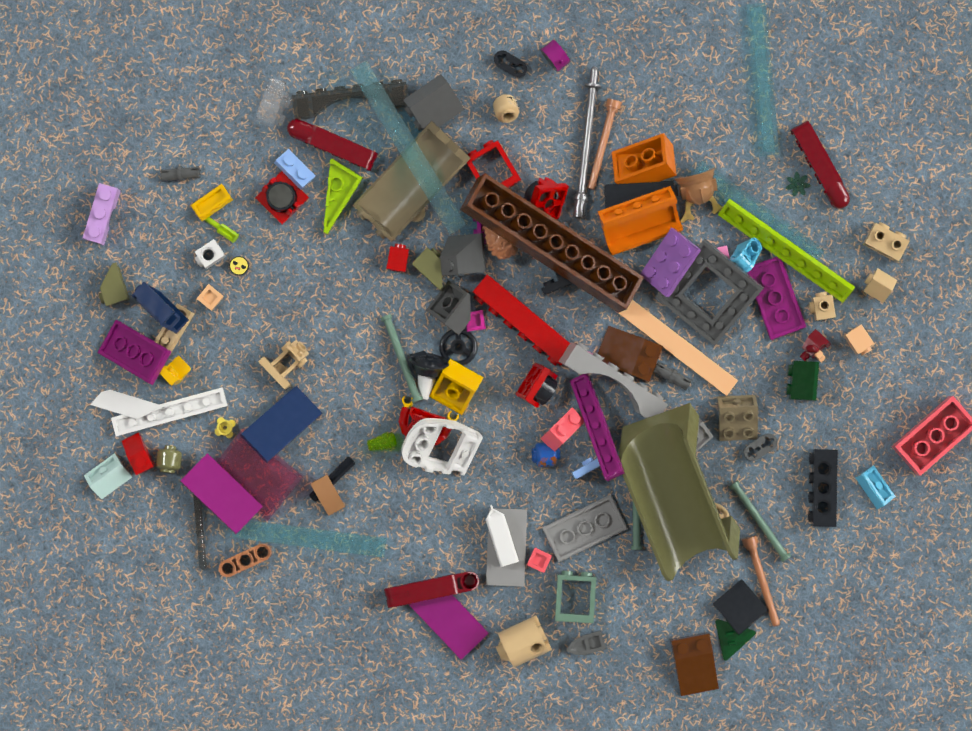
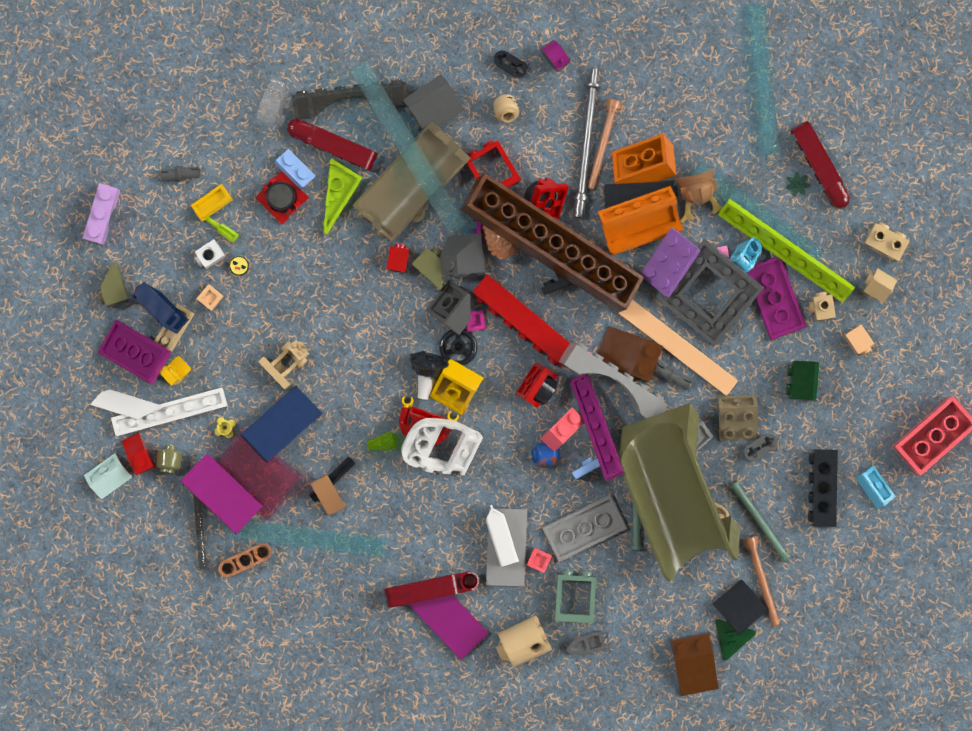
(401, 358): sand green bar -> none
(814, 345): dark red piece -> none

